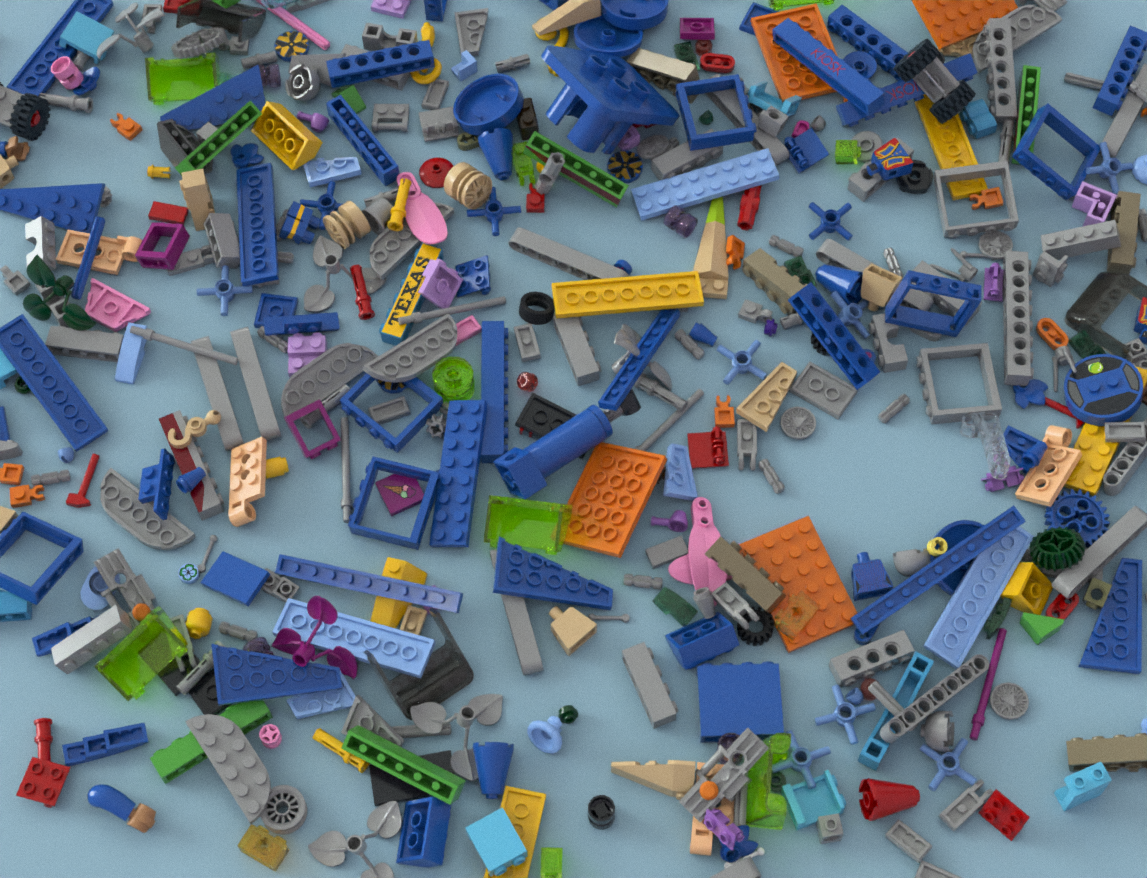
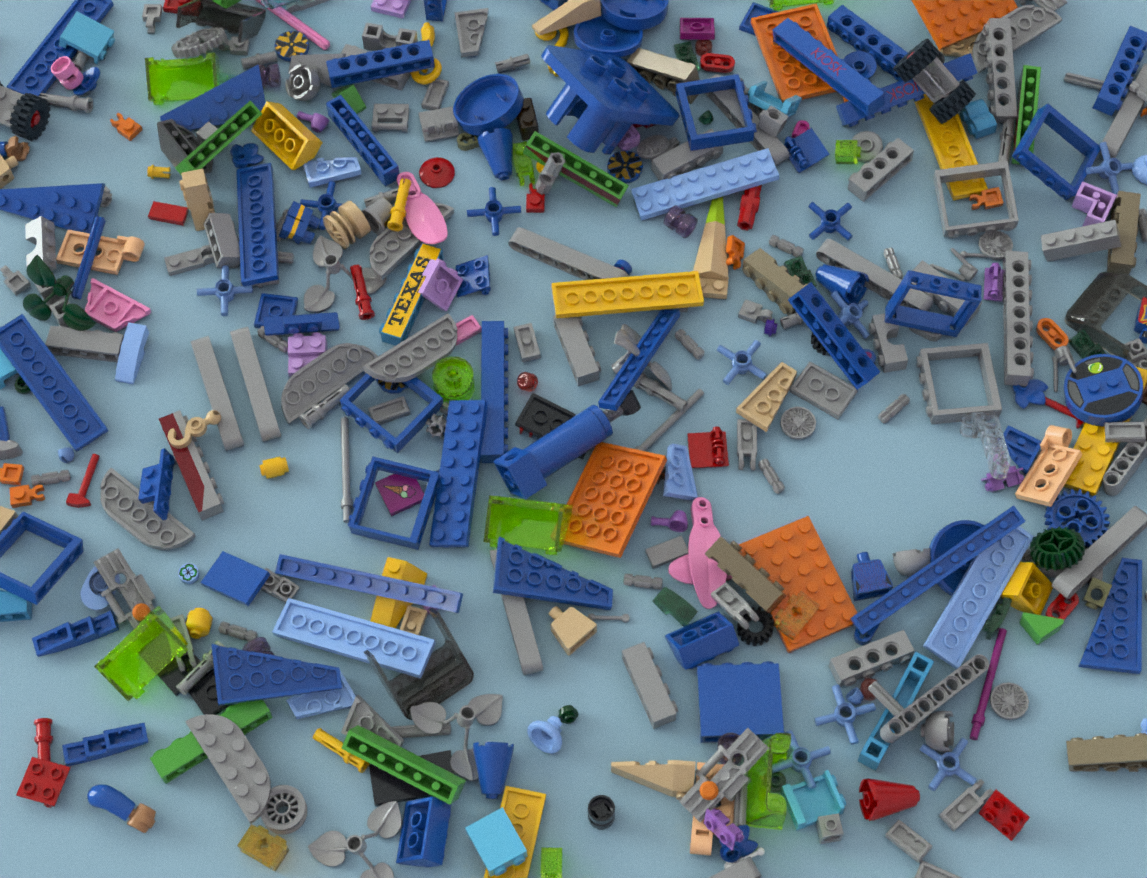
(91, 639): light grey brick -> none
(141, 38): light grey plant -> none
(150, 335): light grey bar -> none
(162, 260): magenta window -> none
(189, 480): blue cone -> none
(201, 568): light grey hinge -> none
(243, 487): light nougat hinge -> none
(269, 731): bright pink wheel -> none
(290, 641): magenta plant -> none
(304, 411): magenta window -> none
(417, 317): light grey bar -> none
(466, 67): light blue panel -> none
(468, 185): tan wheel -> none
(533, 316): black tyre -> none
(702, 334): blue cone -> none
(704, 600): light grey cone -> none
(723, 413): orange plate -> none
(818, 123): light grey hinge -> none
(878, 286): tan torso -> none
(890, 161): torso -> none
(916, 186): black plate -> none
(941, 550): light yellow bush -> none
(1033, 456): blue cone -> none
(1050, 269): light grey bracket -> none
(1083, 786): medium azure panel -> none

